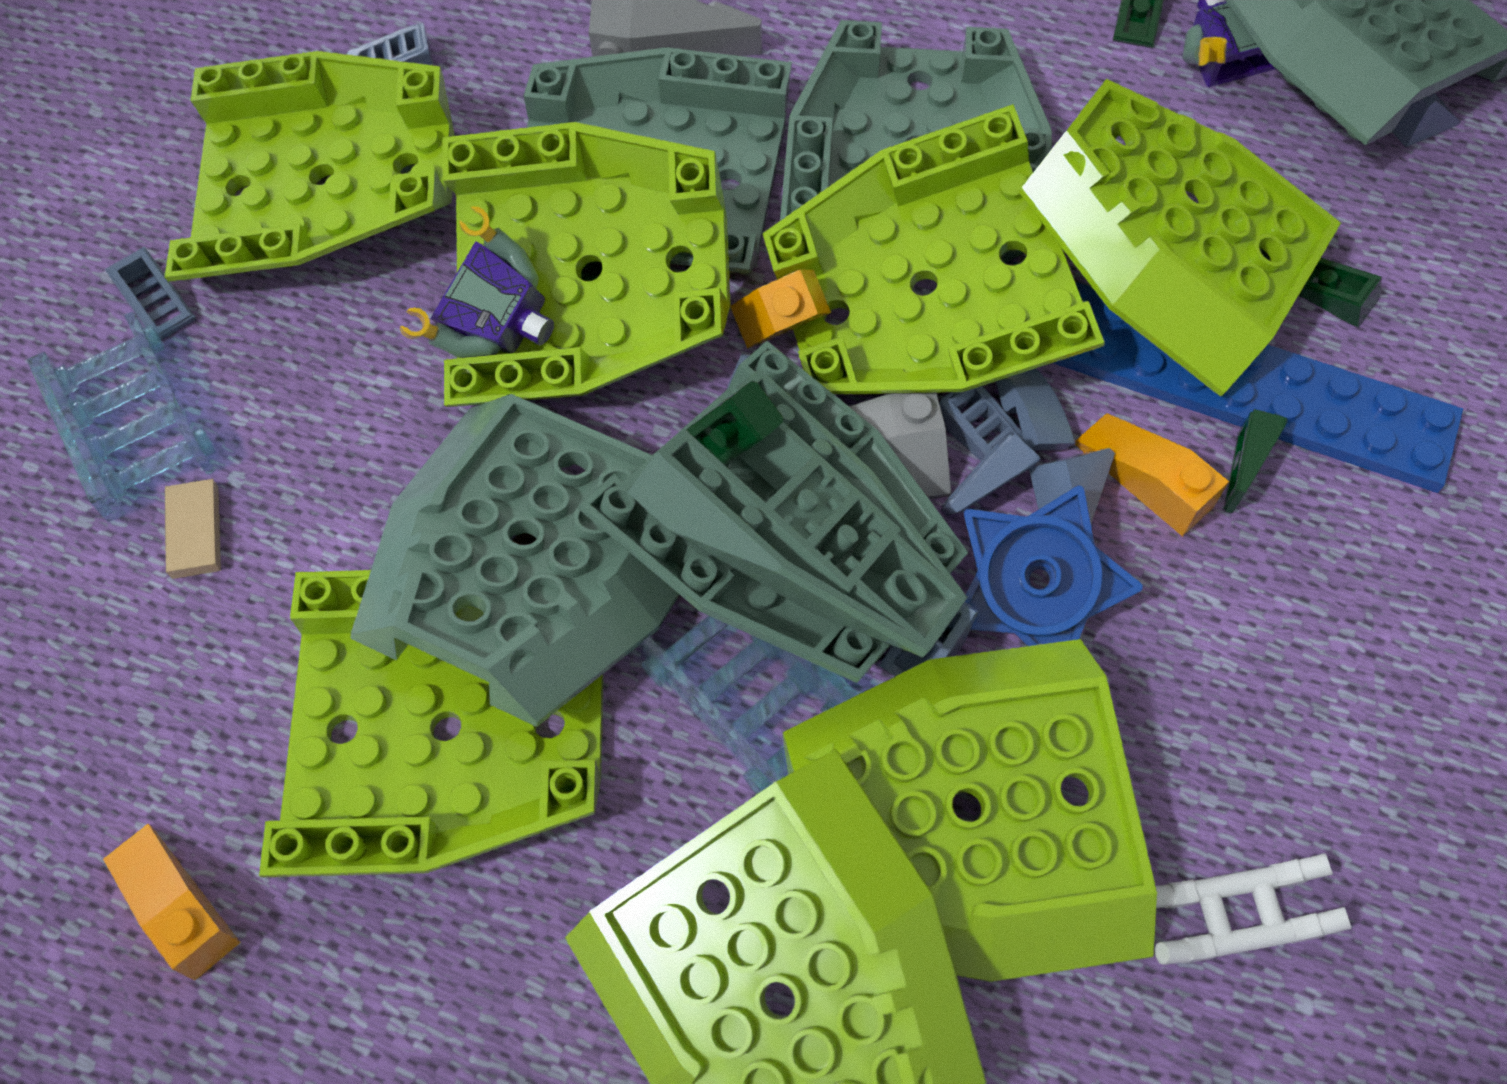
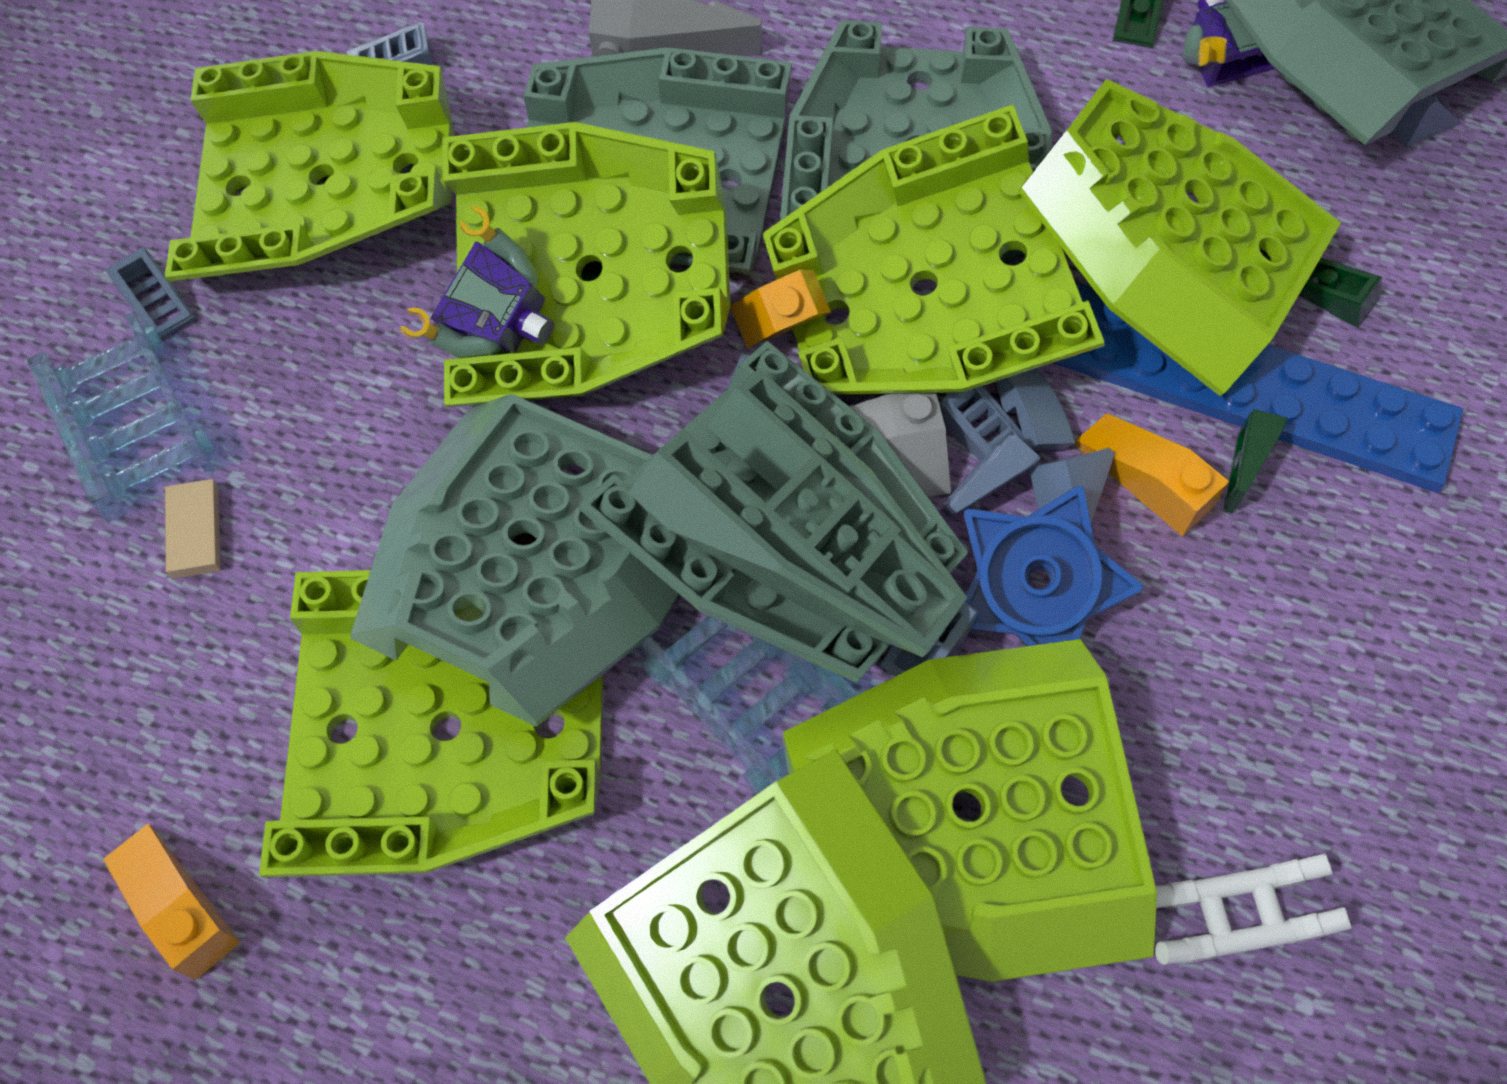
(737, 423): dark green slope -> none

